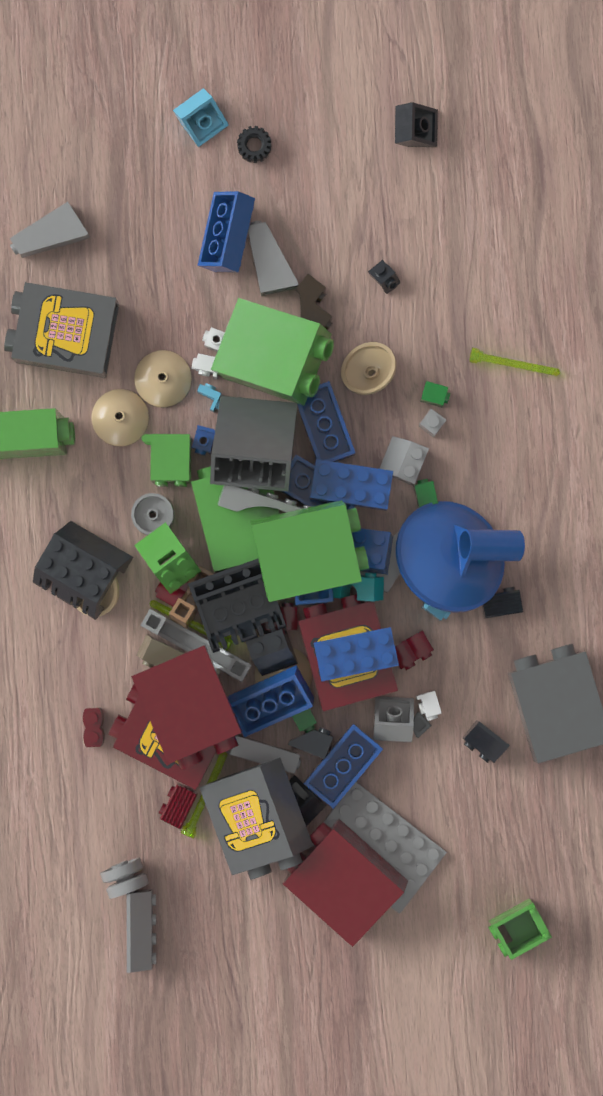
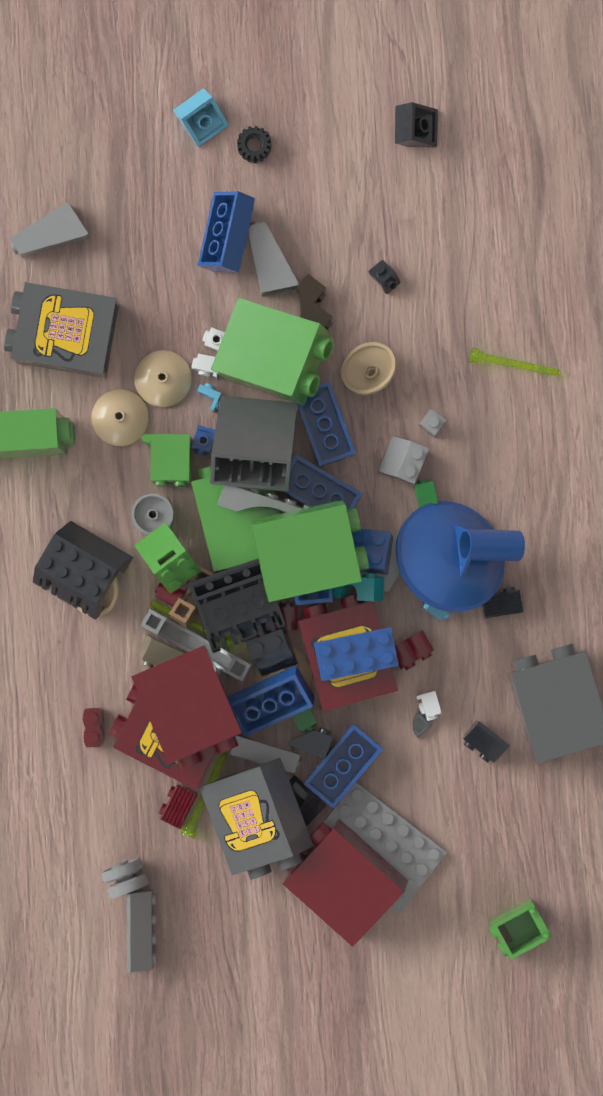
(351, 484): blue brick -> none
(393, 719): light grey slope -> none
(435, 394): green brick -> none

